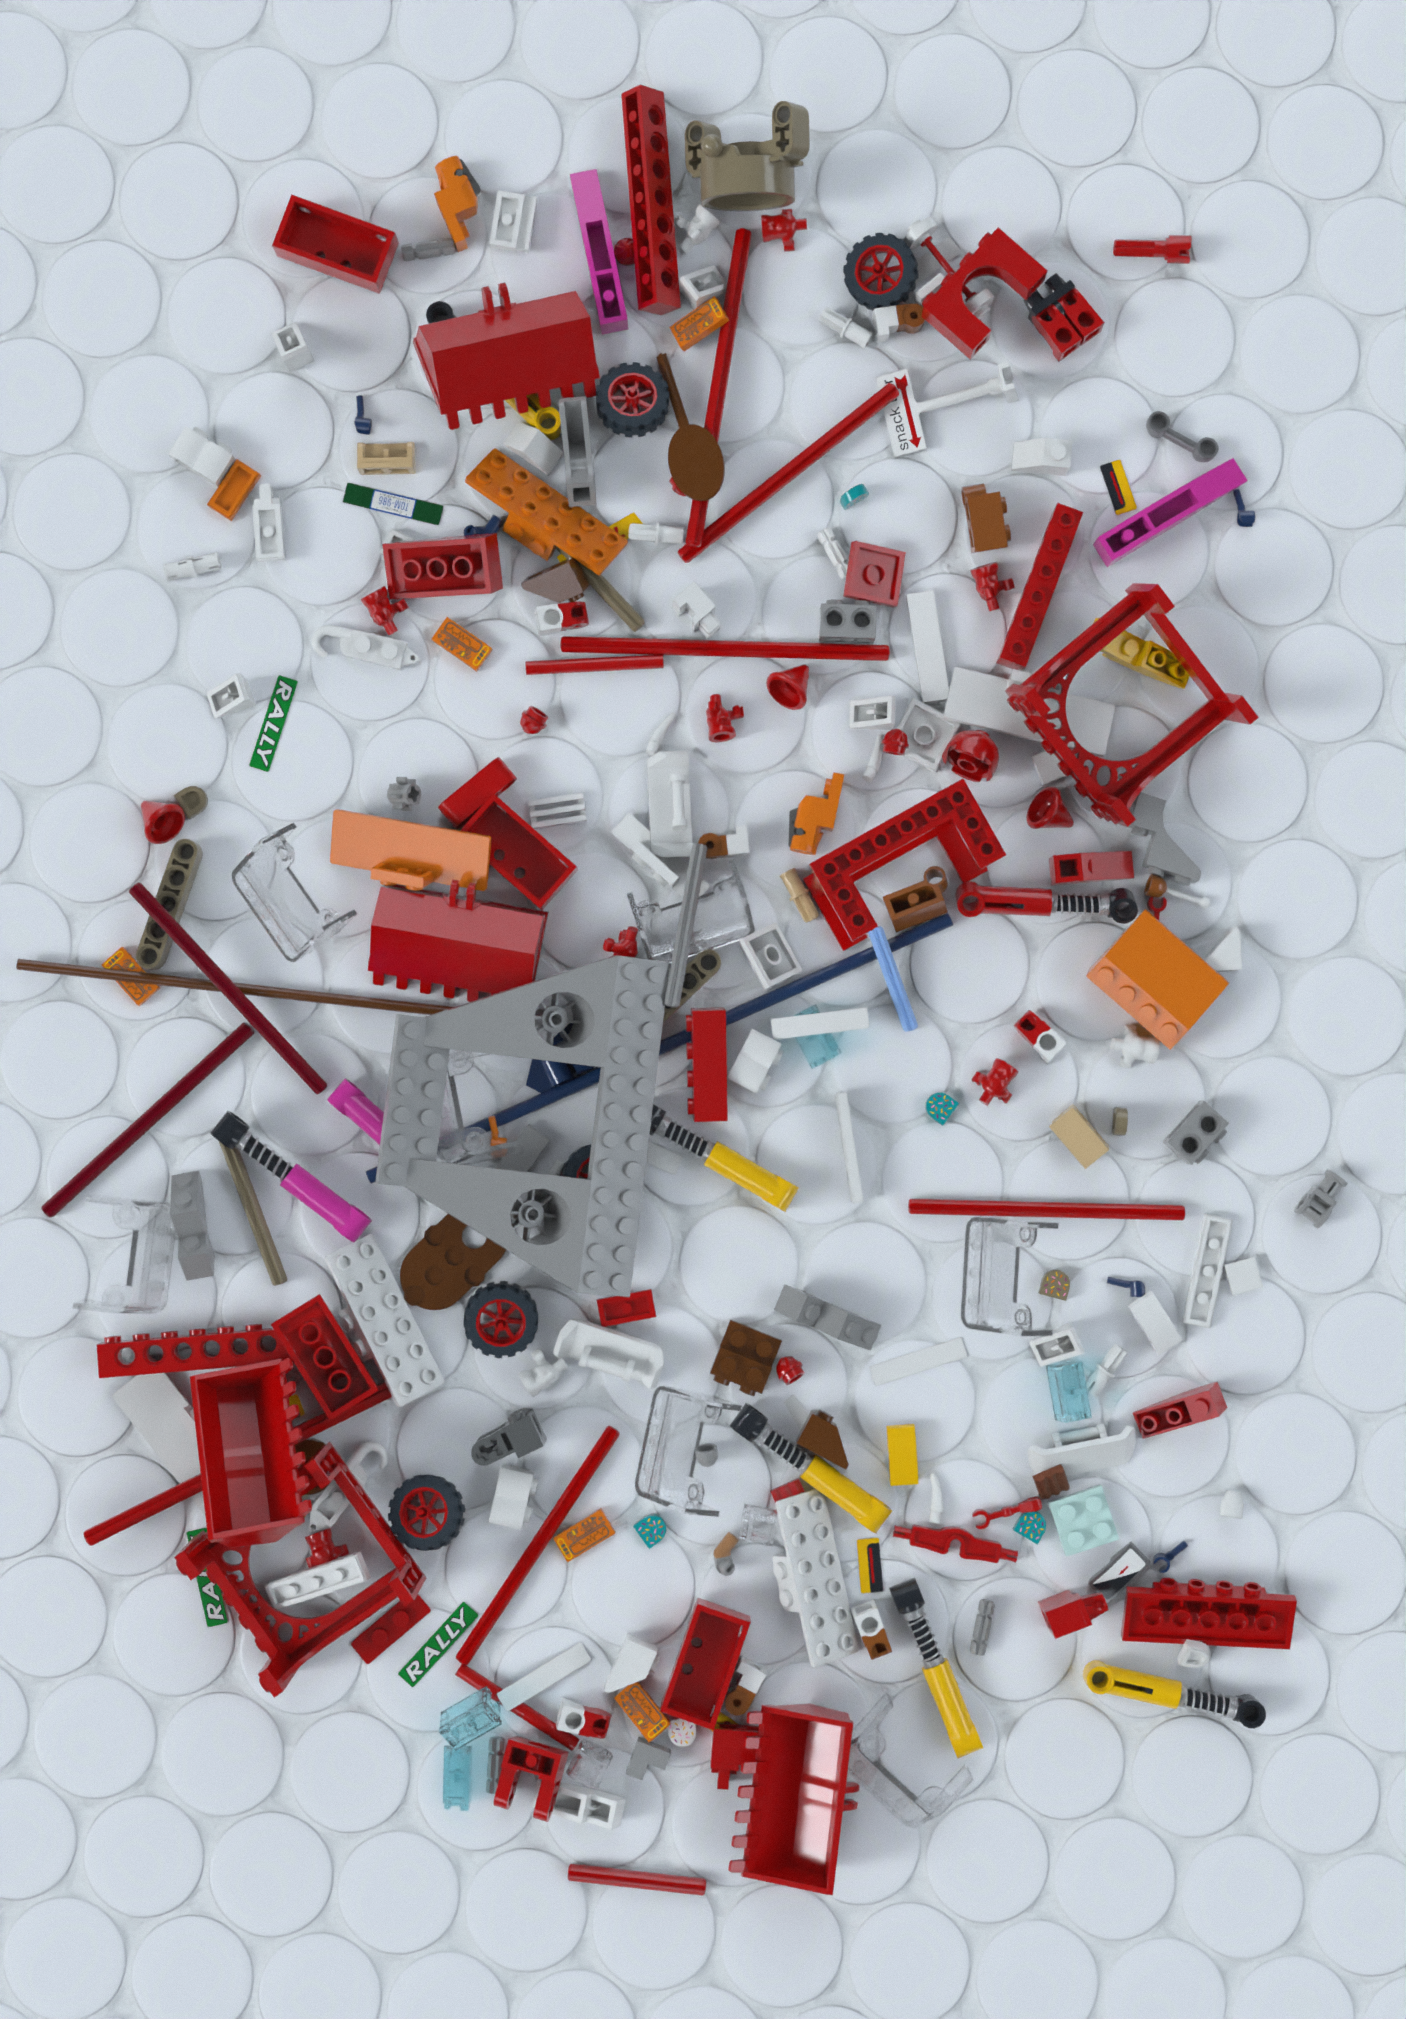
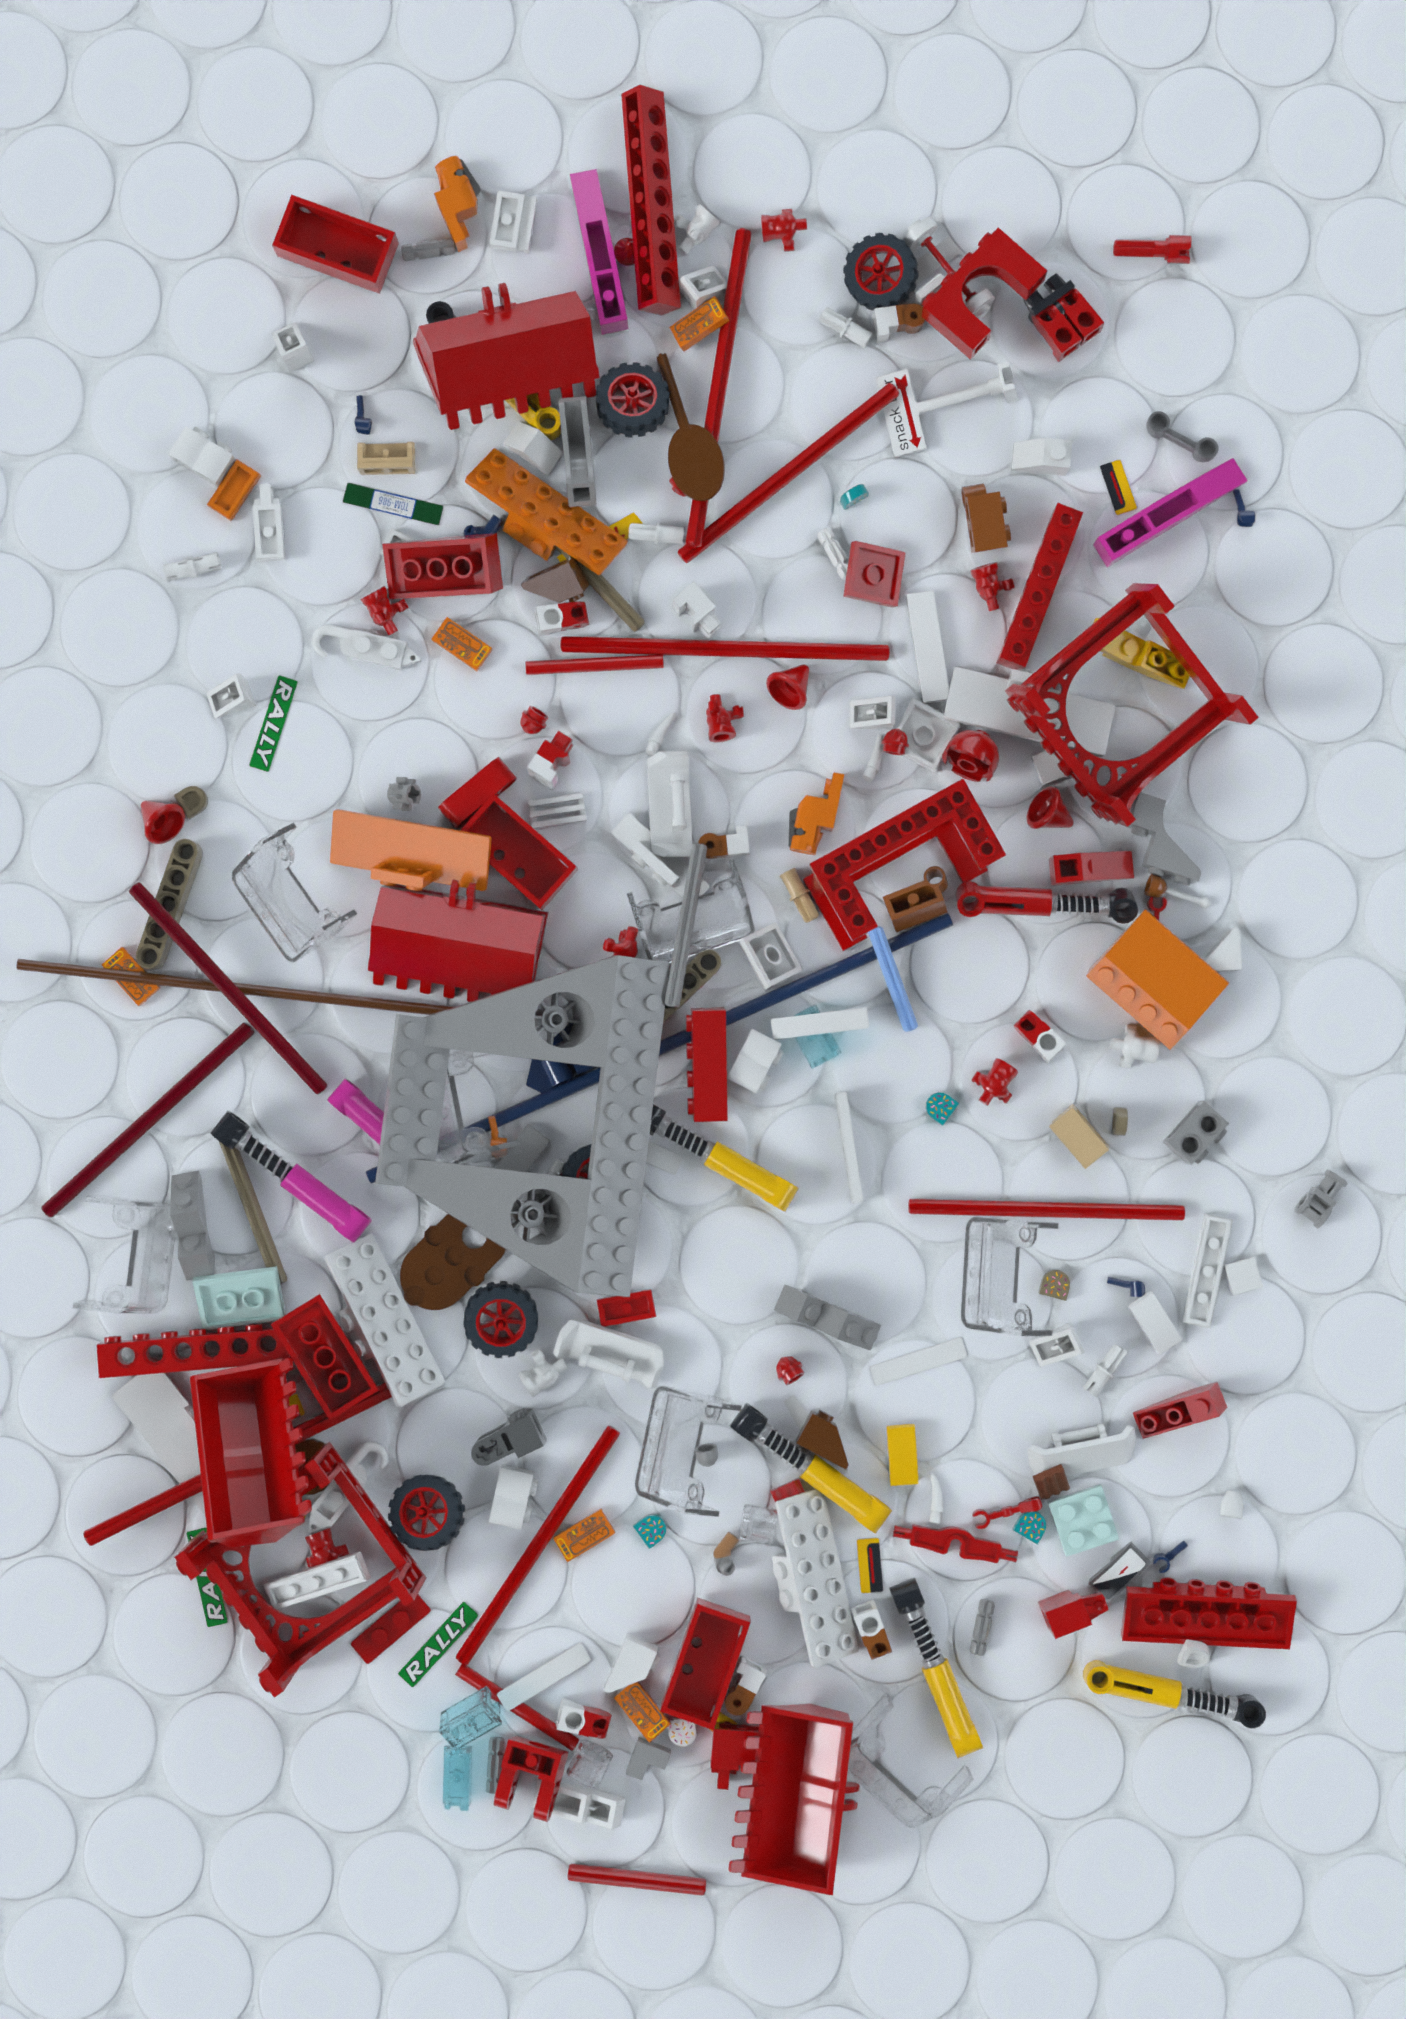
(239, 1298): none -> light aqua tile
(549, 758): none -> hips
(745, 1358): reddish brown plate -> none
(749, 172): dark tan piece -> none
(847, 630): light grey brick -> none
(1068, 1391): clear light blue hinge -> none

